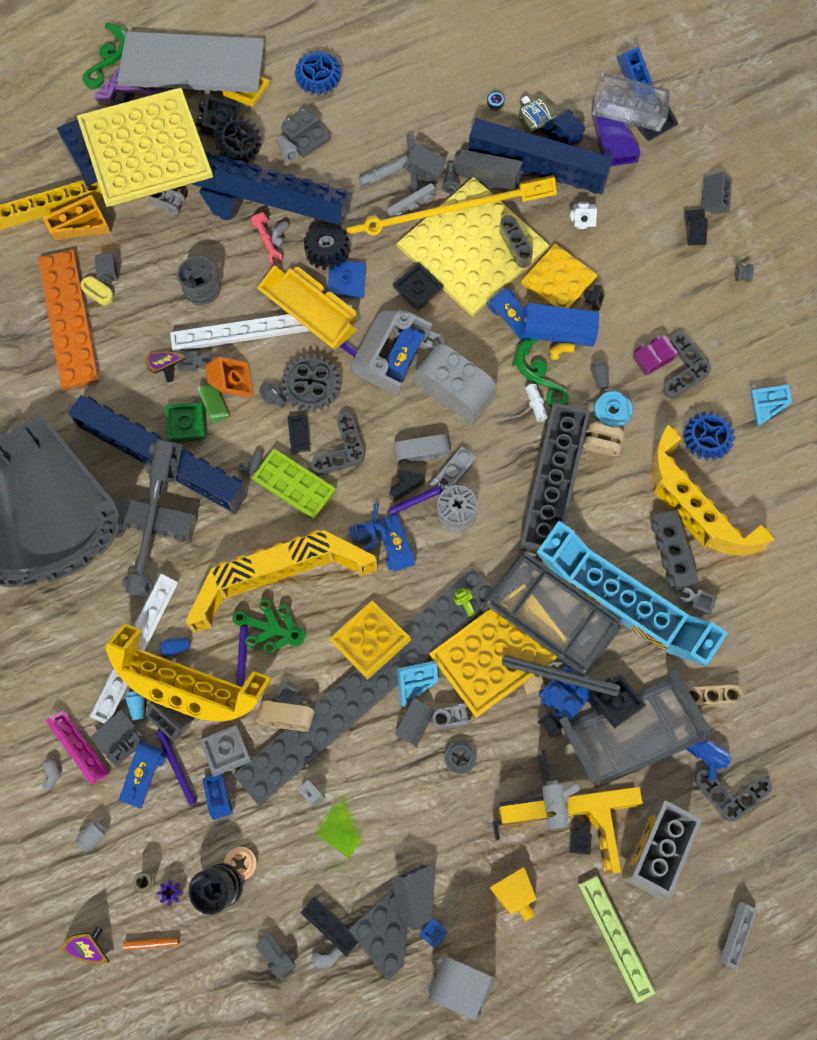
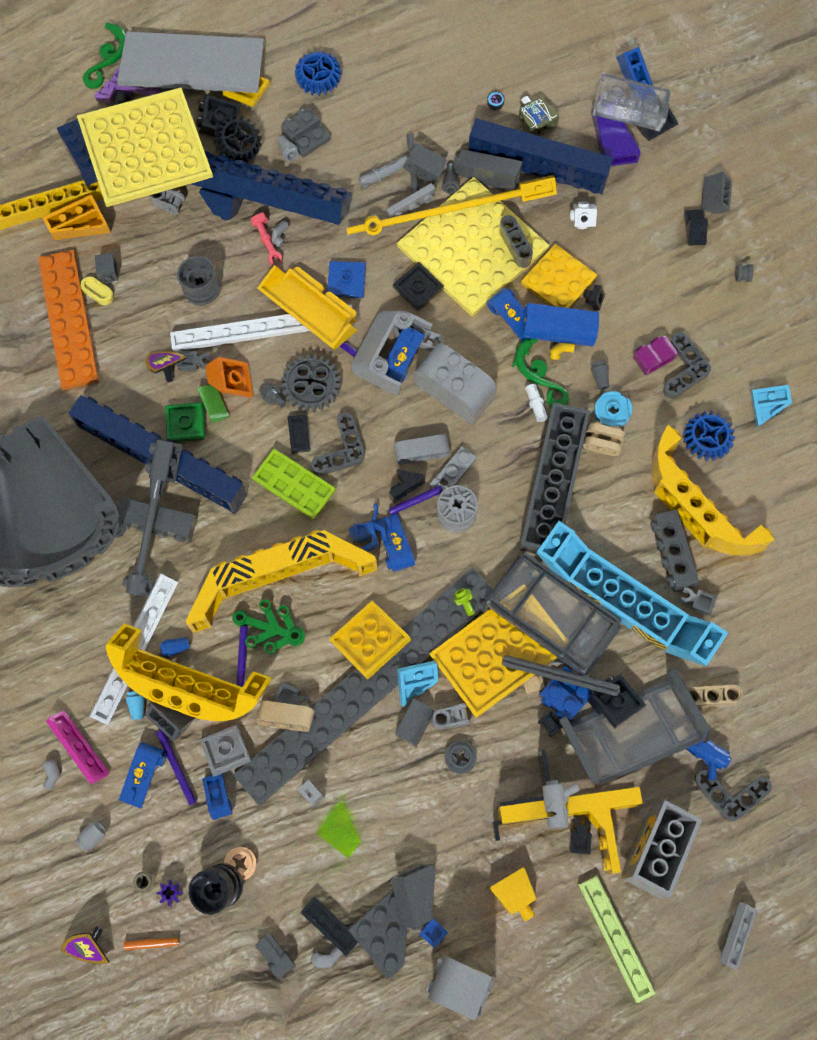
(118, 738): dark grey hinge -> none
(252, 466): dark grey arm -> none
(326, 255): black bush -> none
(565, 128): dark blue brick -> none

